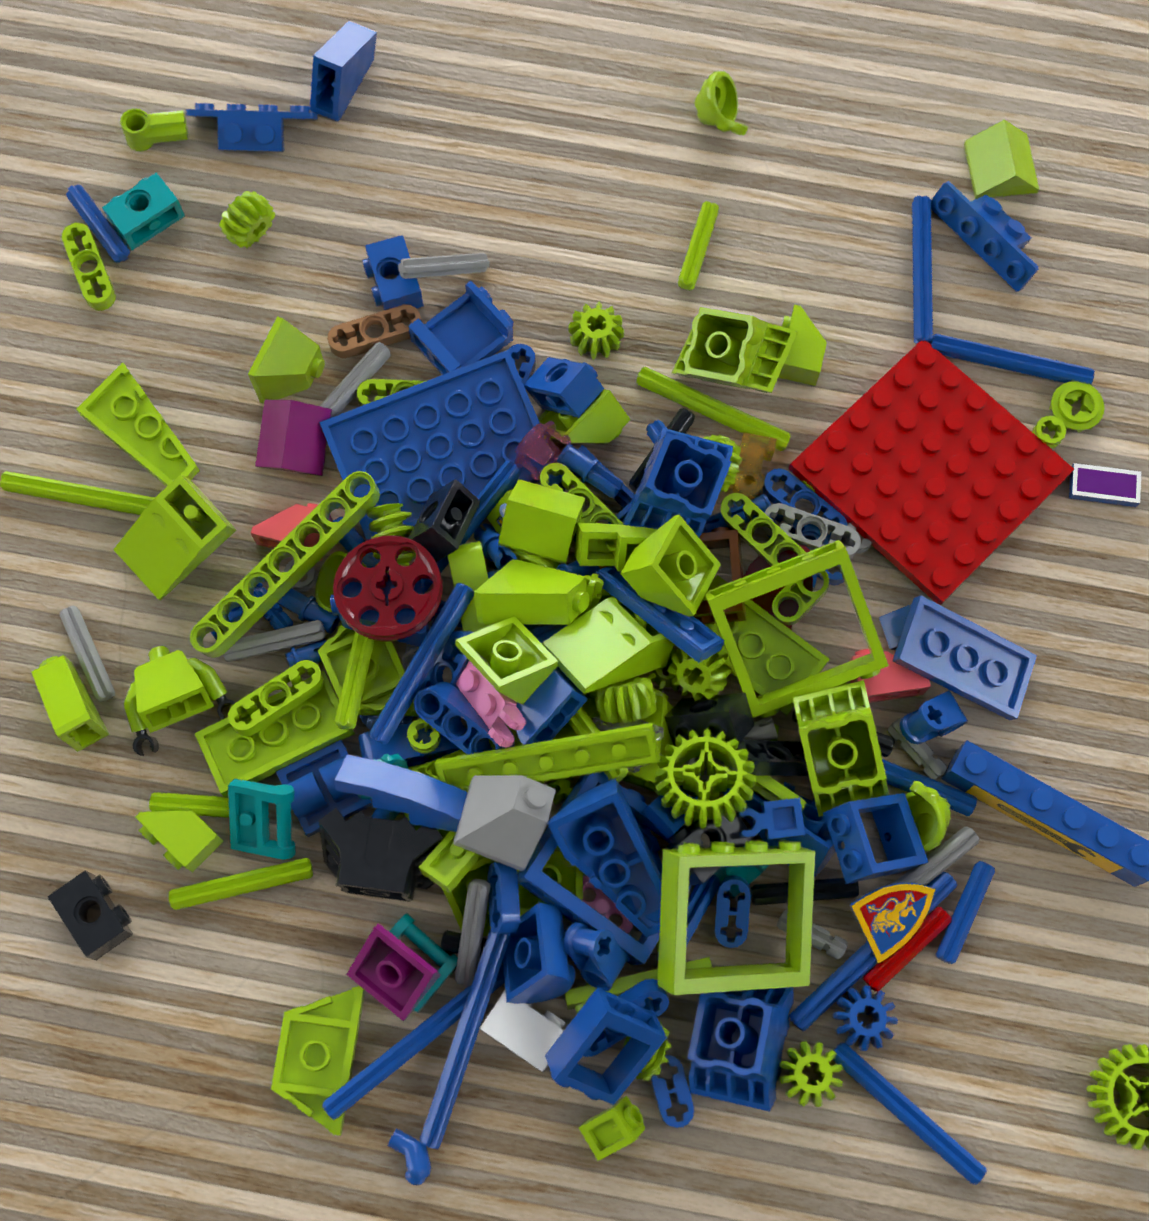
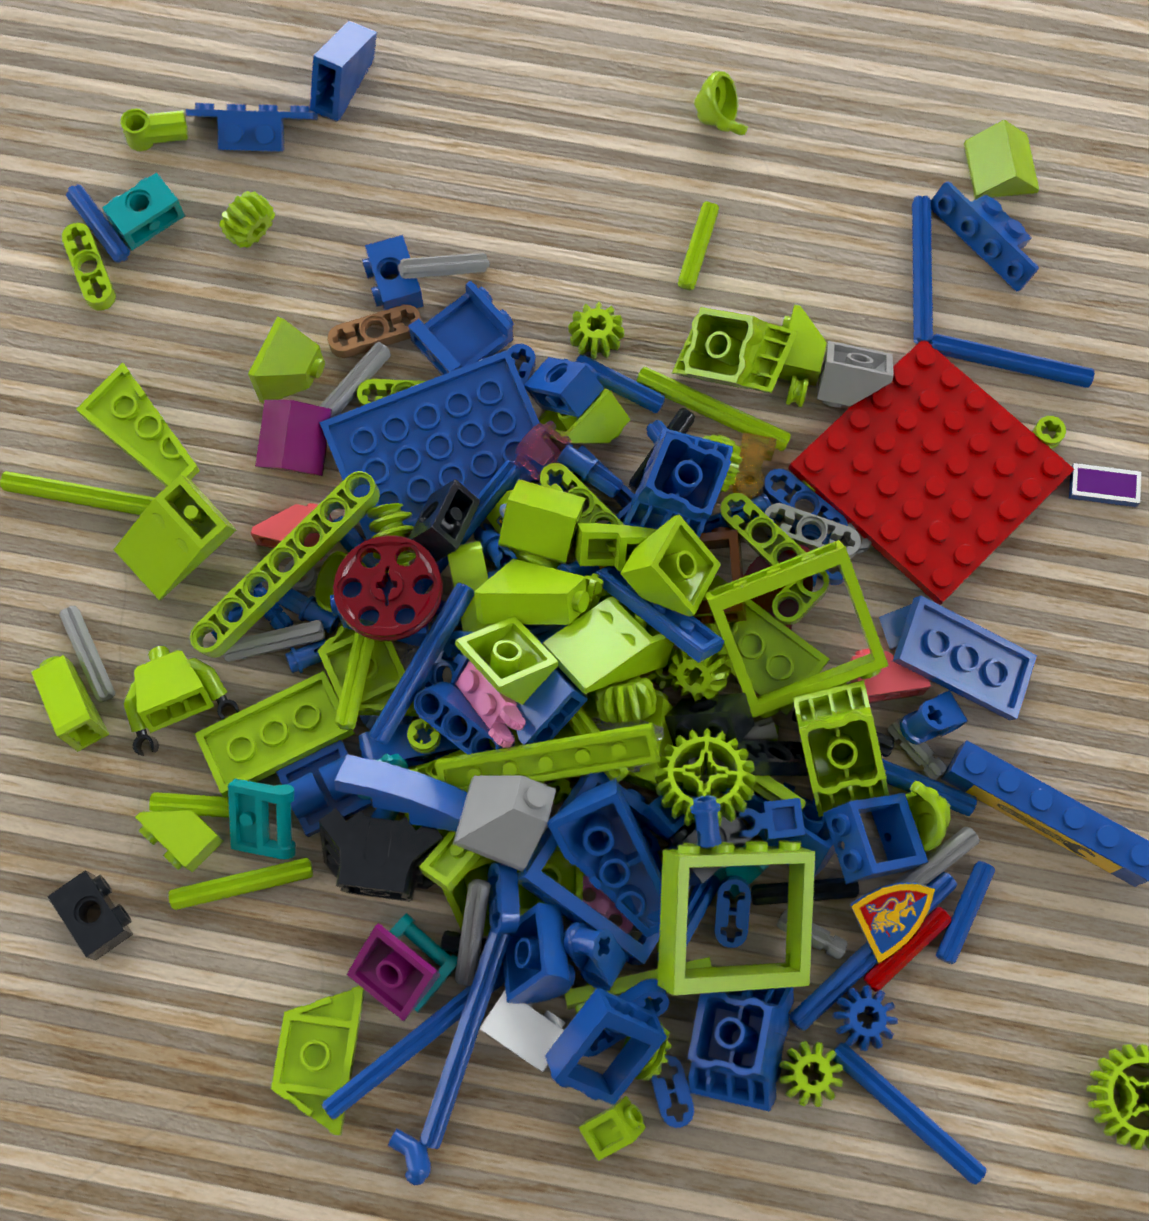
(260, 721): lime beam -> none
(625, 386): none -> blue axle
(706, 820): none -> blue pin
(797, 391): none -> lime bush
(852, 374): none -> light grey slope
(1091, 405): lime gear -> none

